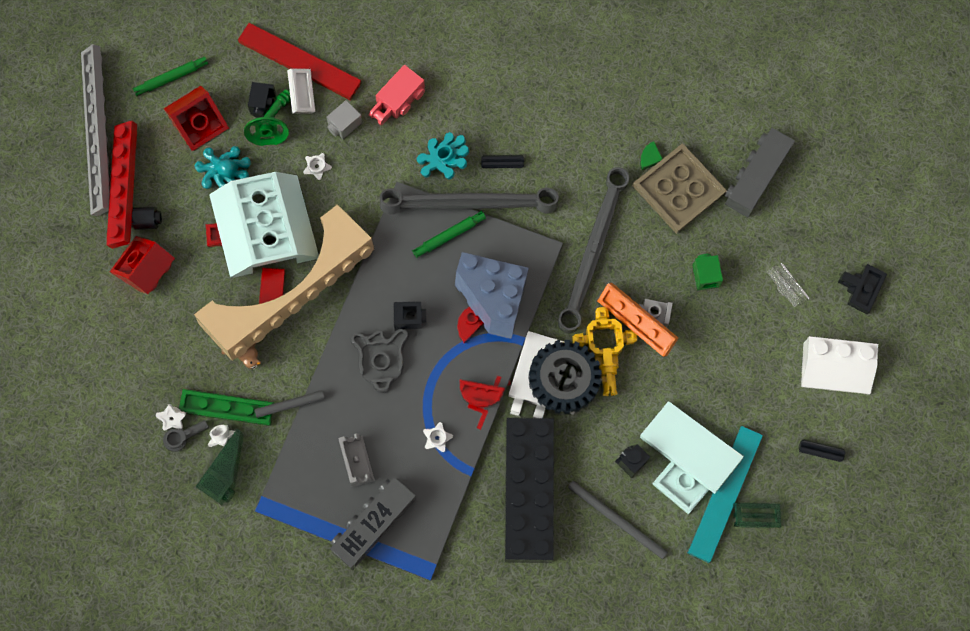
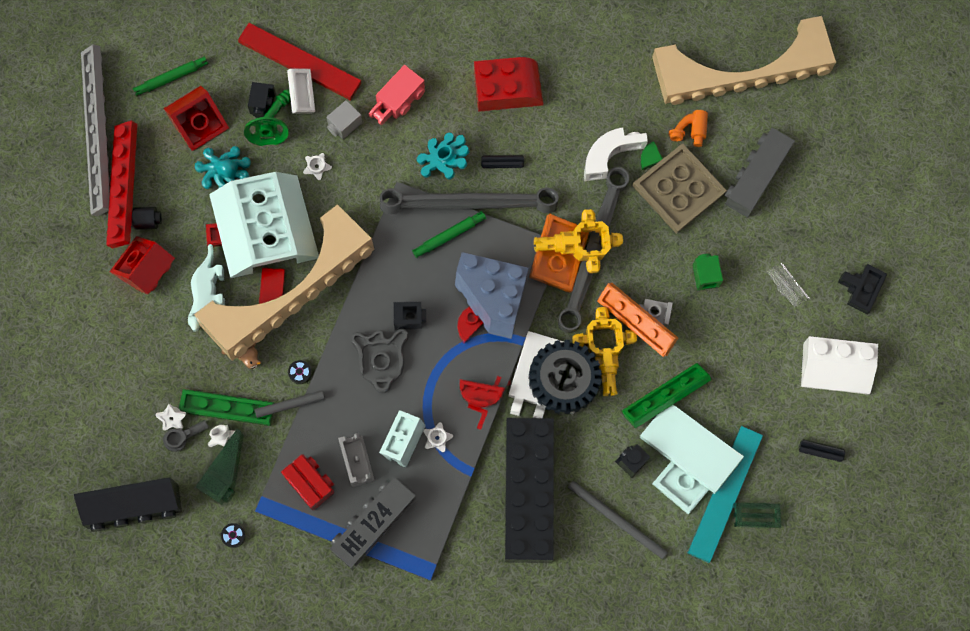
(128, 503): none -> black slope
(204, 287): none -> light aqua animal
(233, 535): none -> black tile
(299, 372): none -> black tile
(308, 482): none -> red brick
(402, 438): none -> light aqua hinge
(507, 83): none -> red brick
(553, 267): none -> orange tile
(570, 241): none -> yellow piece
(606, 147): none -> white arch
(666, 395): none -> green tile
(685, 79): none -> tan arch
(698, 130): none -> orange plant

